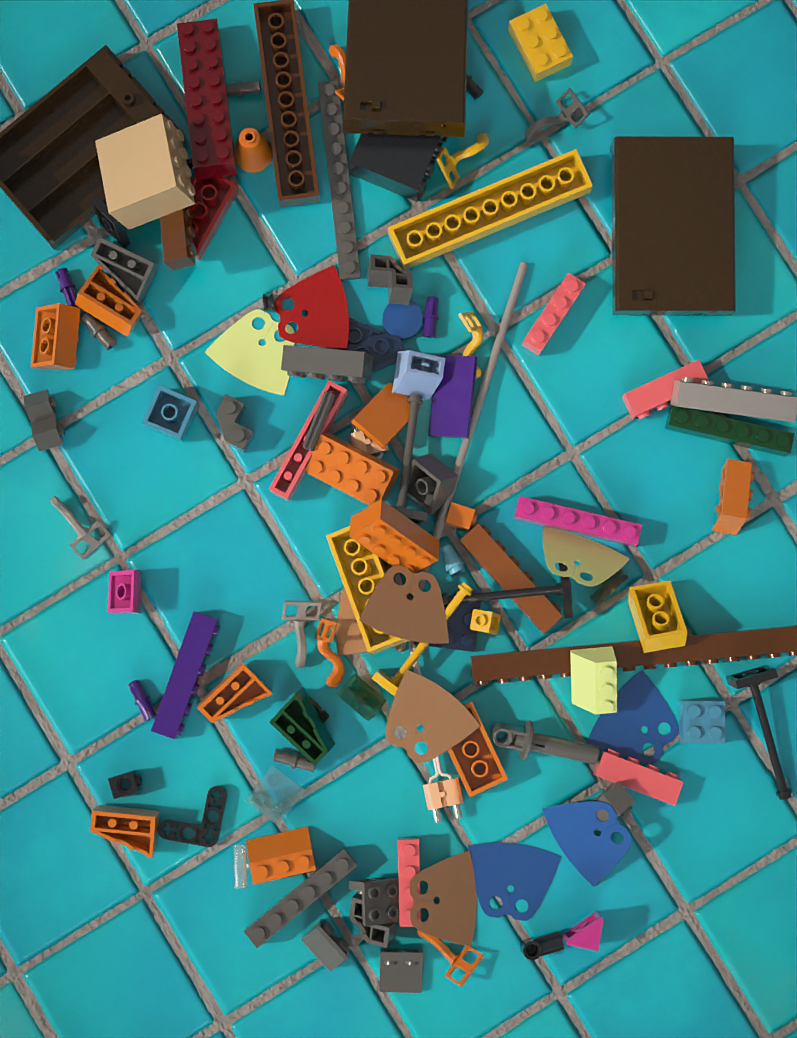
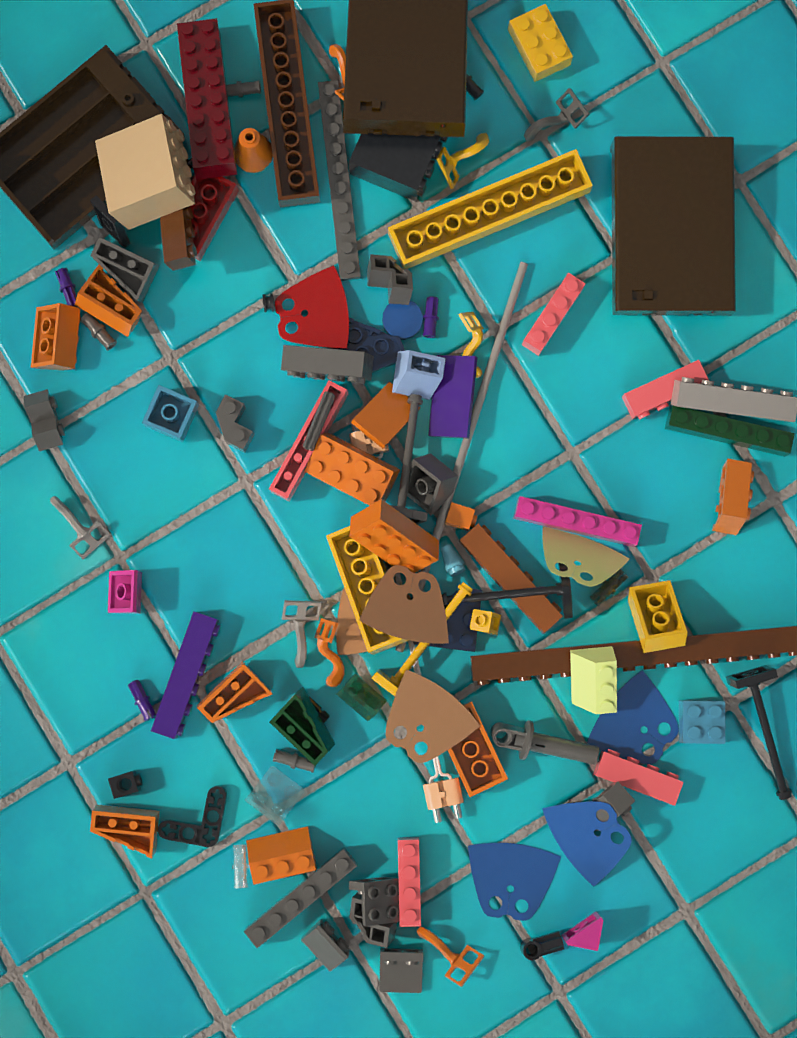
(245, 359): yellowish green piece -> none
(455, 886): medium nougat piece -> none

